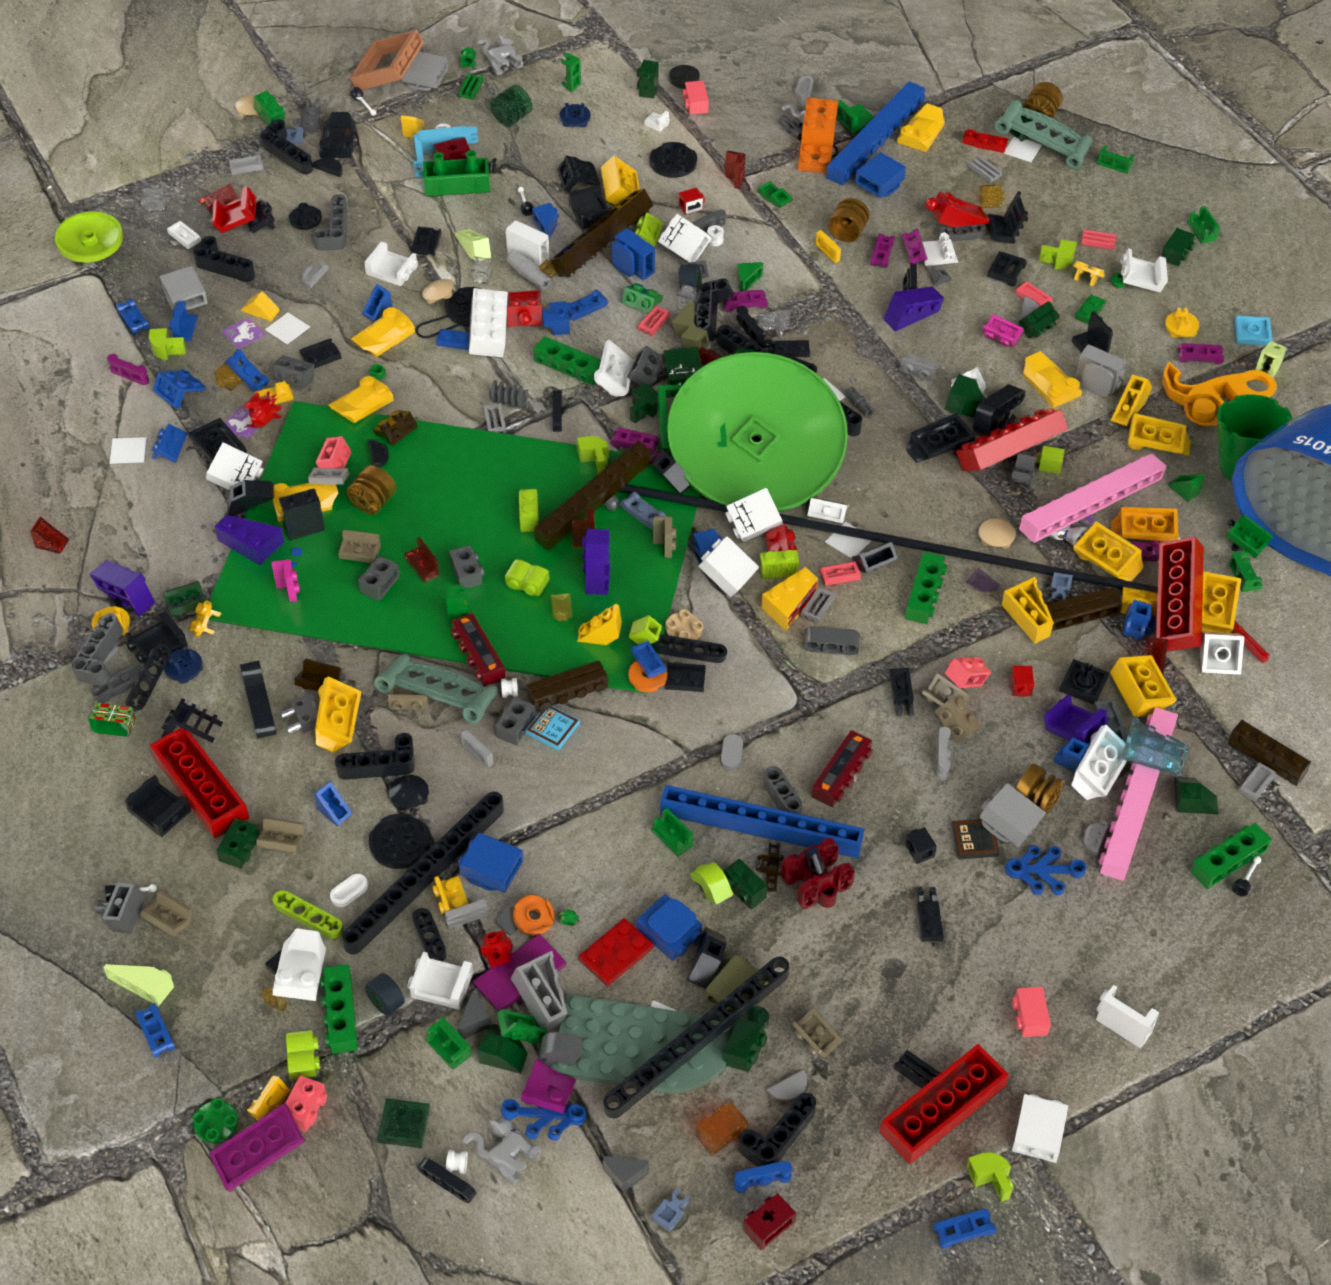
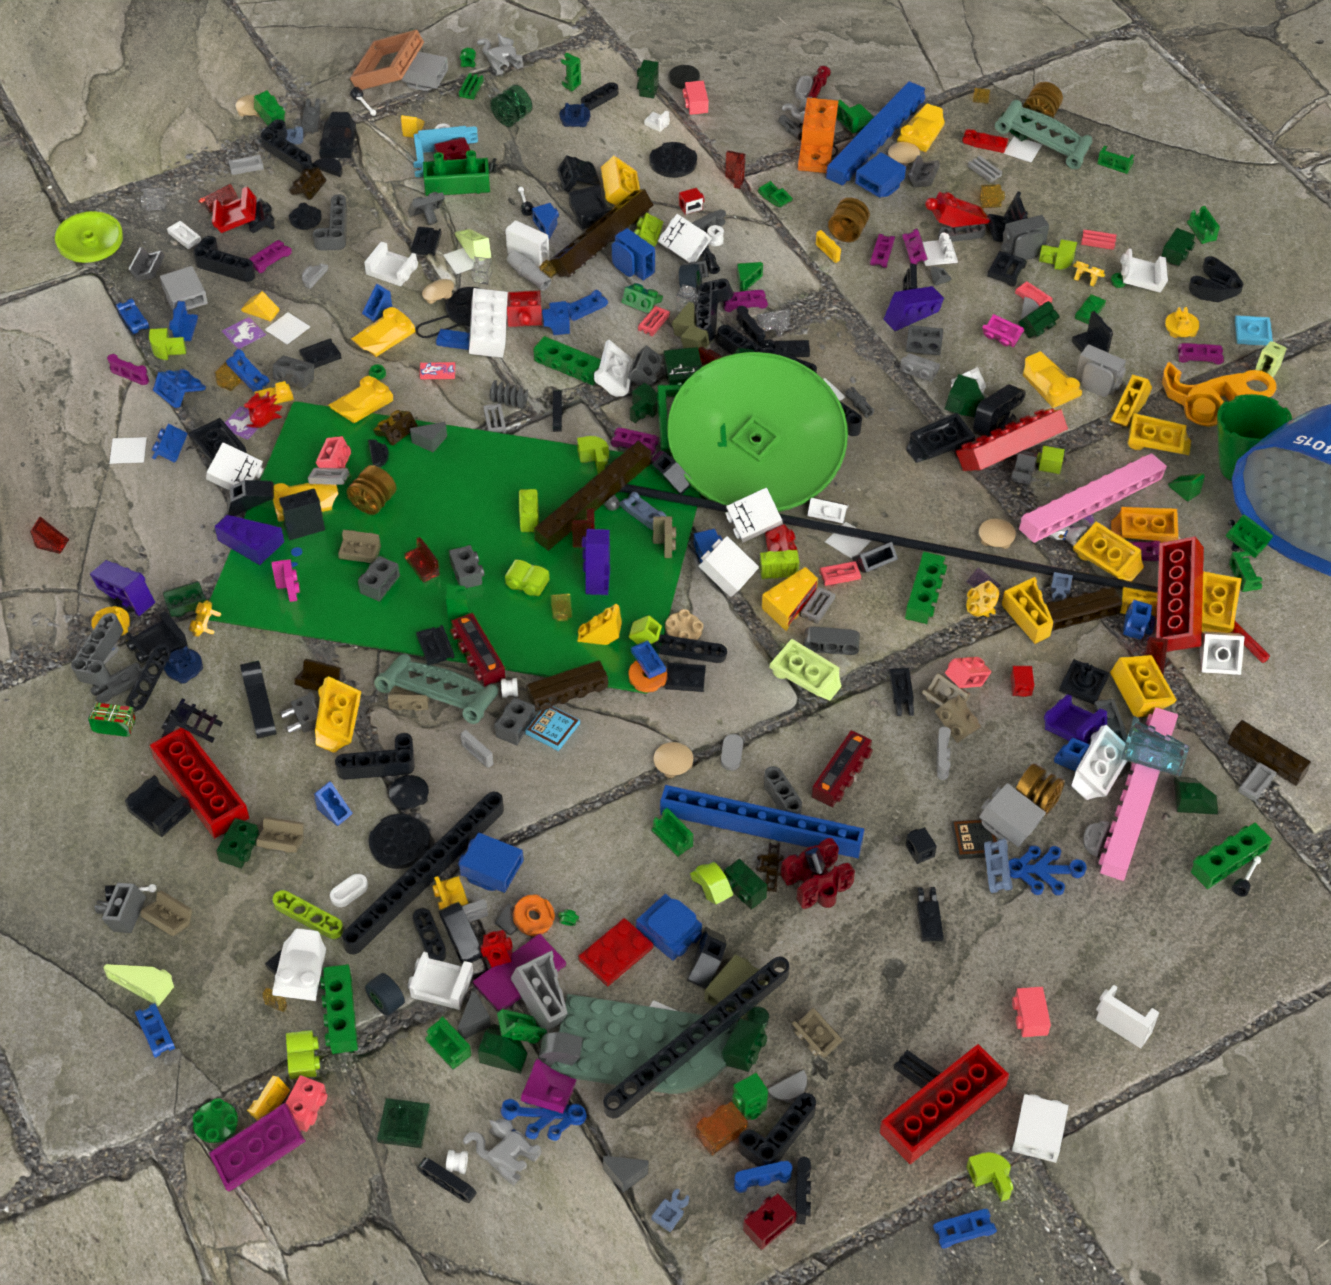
(146, 265): none -> flat silver bracket
(270, 255): none -> magenta plate
(308, 183): none -> dark brown bracket
(427, 206): none -> dark grey plate
(429, 436): none -> dark grey slope
(435, 645): none -> black plate
(438, 370): none -> coral tile
(459, 260): none -> white sticker
(460, 933): none -> black beam
(608, 92): none -> black beam
(673, 759): none -> tan dish
(711, 264): none -> black pin
(750, 1096): none -> green brick
(803, 1188): none -> black hinge
(807, 670): none -> yellowish green slope
(819, 81): none -> dark red pin
(903, 152): none -> tan dish
(923, 172): none -> flat silver bracket
(924, 340): none -> dark grey brick
(981, 95): none -> clear yellow tile
(982, 599): none -> yellow plate
(998, 865): none -> sand blue plate
(1025, 237): none -> dark grey brick
(1223, 283): none -> black connector

